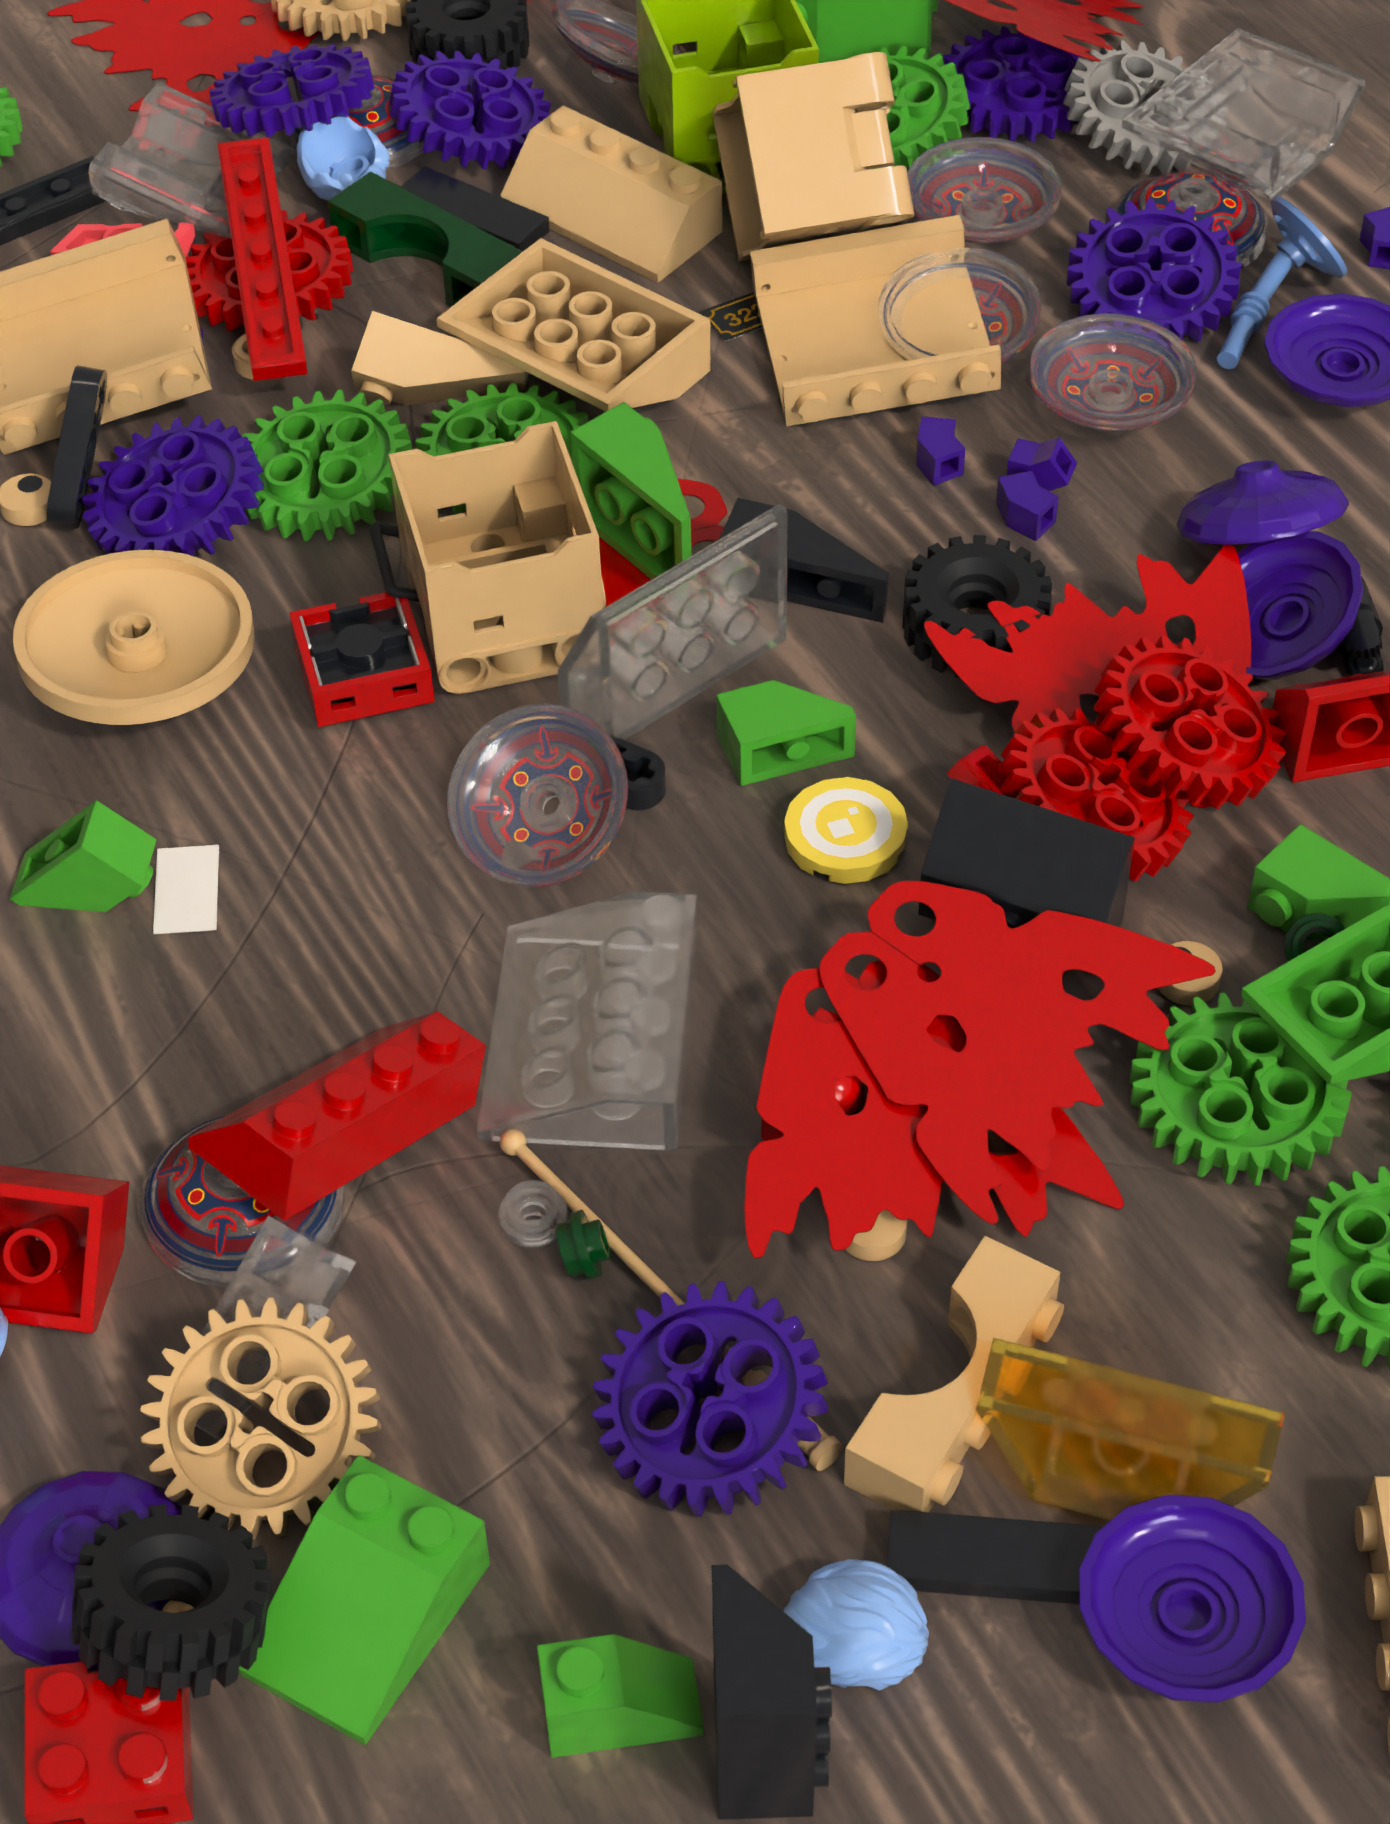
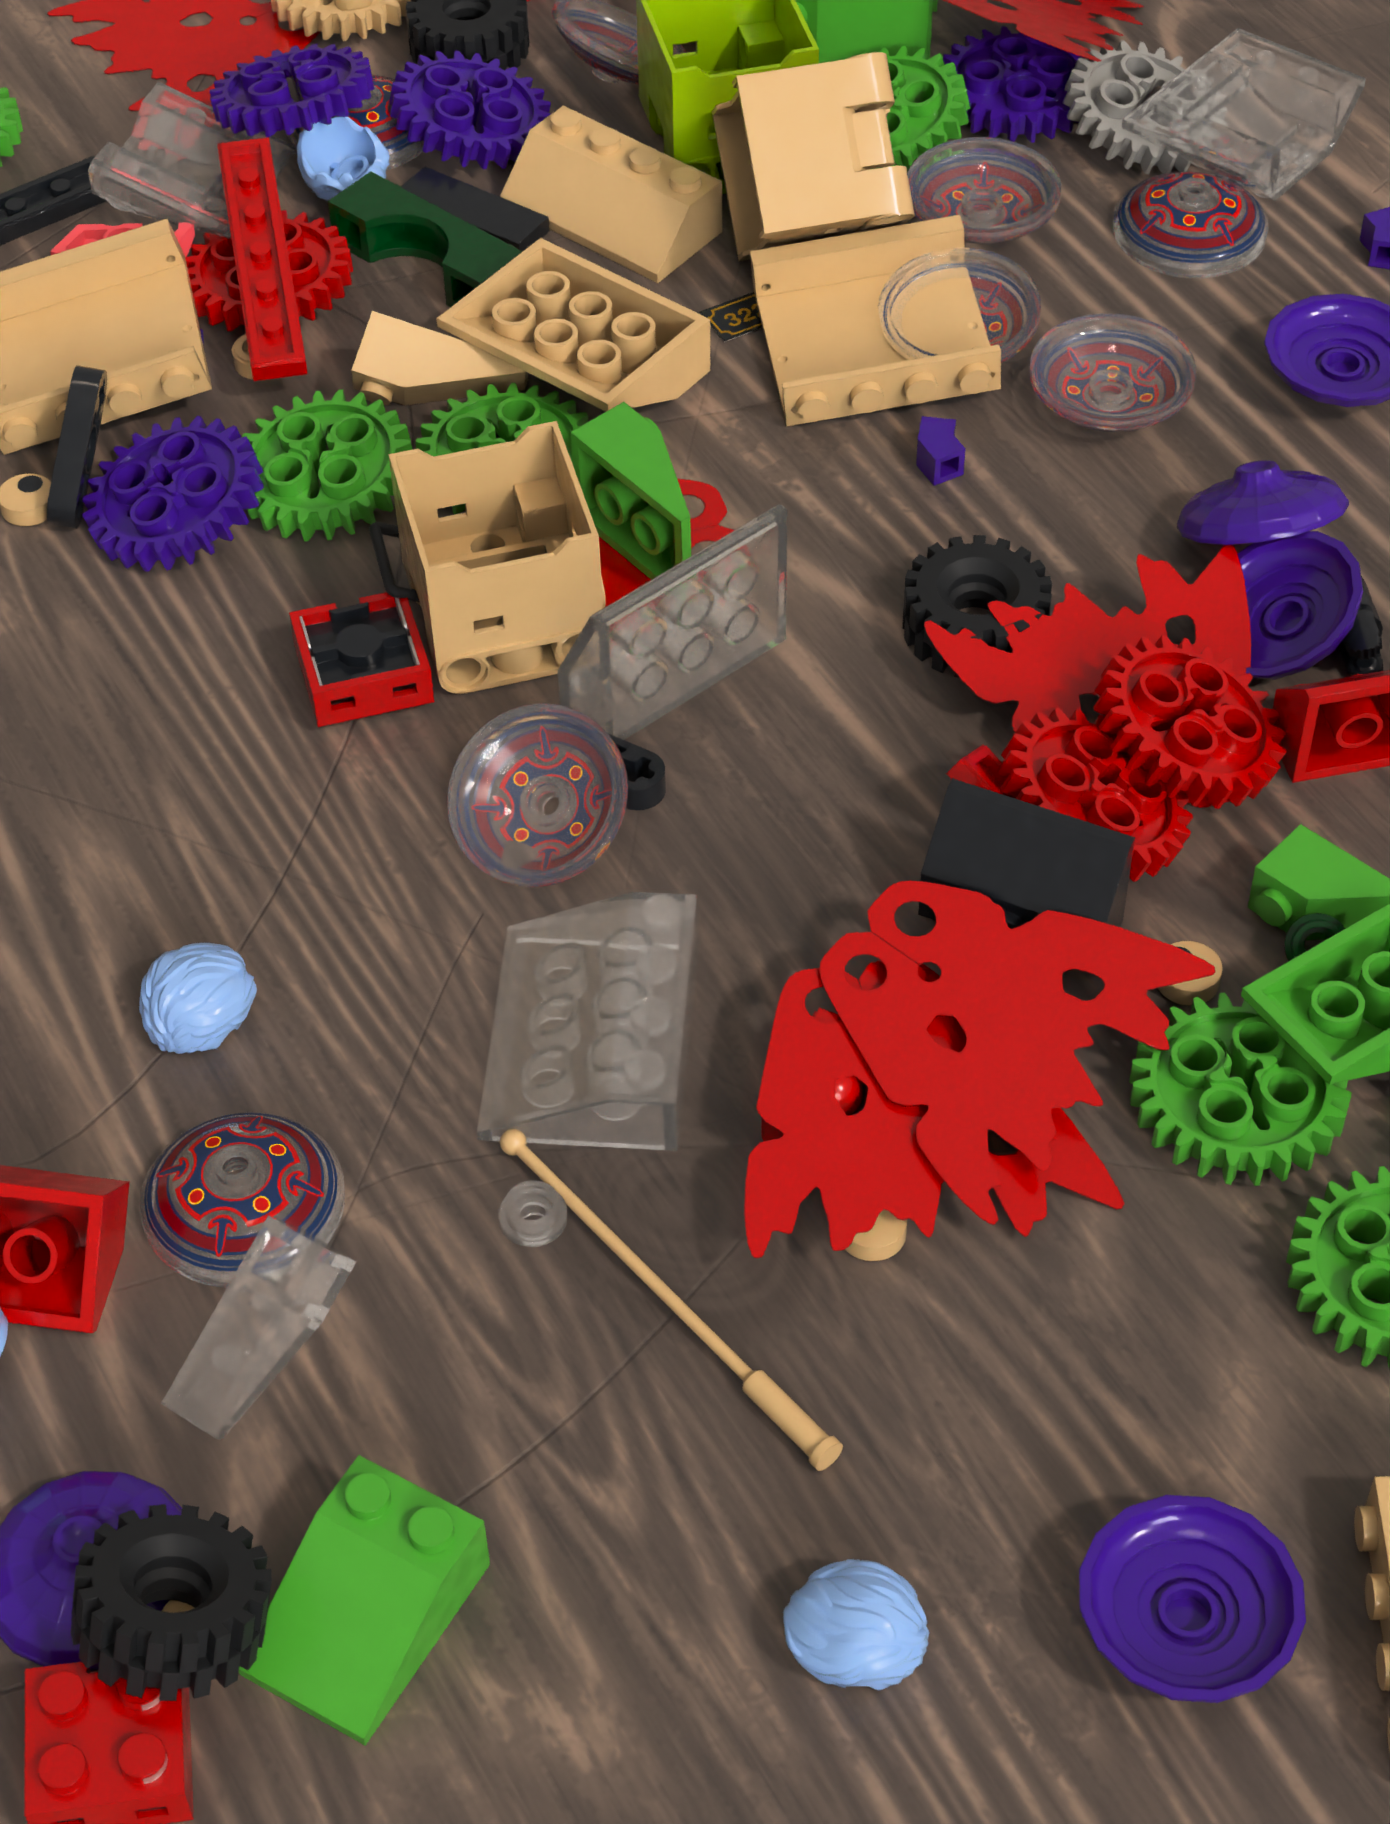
(86, 863): bright green slope -> none
(133, 637): tan dish -> none
(186, 889): white sticker -> none
(195, 997): none -> light blue hair
(299, 1363): tan gear -> none
(346, 1113): red slope -> none
(582, 1245): dark green plate -> none
(616, 1694): bright green slope -> none
(767, 1705): black slope -> none
(768, 1413): dark purple gear -> none
(781, 730): bright green slope -> none
(822, 568): black slope -> none
(846, 829): light yellow tile -> none
(913, 1444): tan arch -> none
(989, 1555): black tile -> none
(1026, 504): dark purple piece -> none
(1048, 461): dark purple piece -> none
(1119, 1437): clear yellow wedge -> none
(1155, 269): dark purple gear -> none
(1299, 246): medium blue dish -> none

